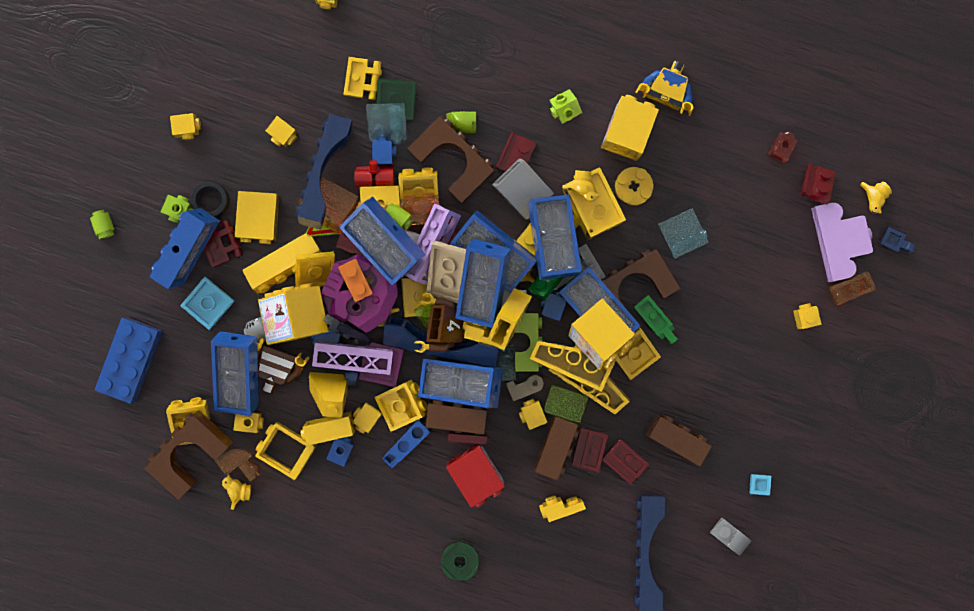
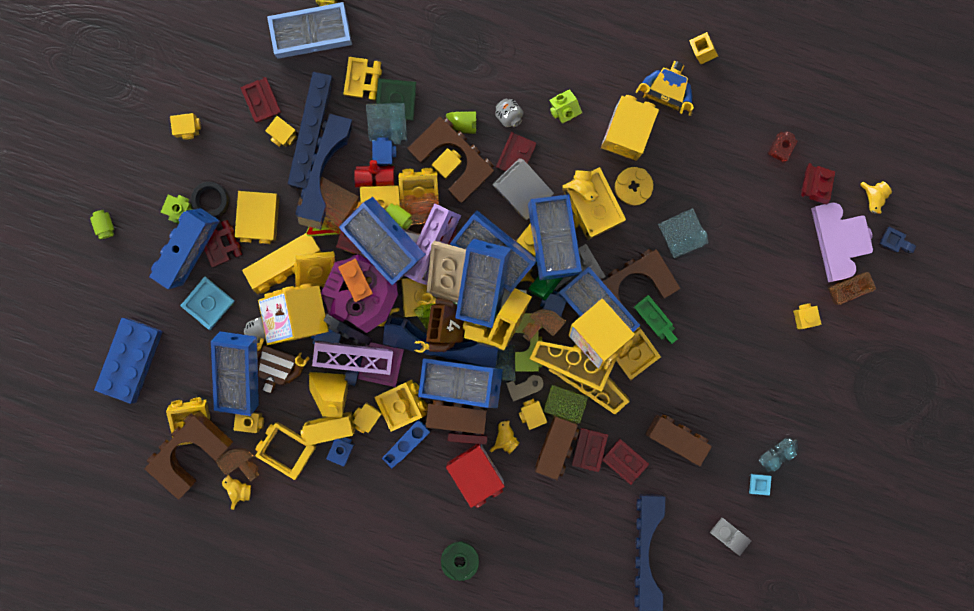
(260, 100): none -> dark red plate
(309, 30): none -> clear brick
(310, 128): none -> dark blue arch
(447, 163): none -> yellow brick
(505, 438): none -> yellow animal
(509, 113): none -> light grey head
(547, 320): none -> clear orange brick
(555, 509): yellow plate -> none
(703, 48): none -> yellow brick
(788, 452): none -> clear light blue hinge

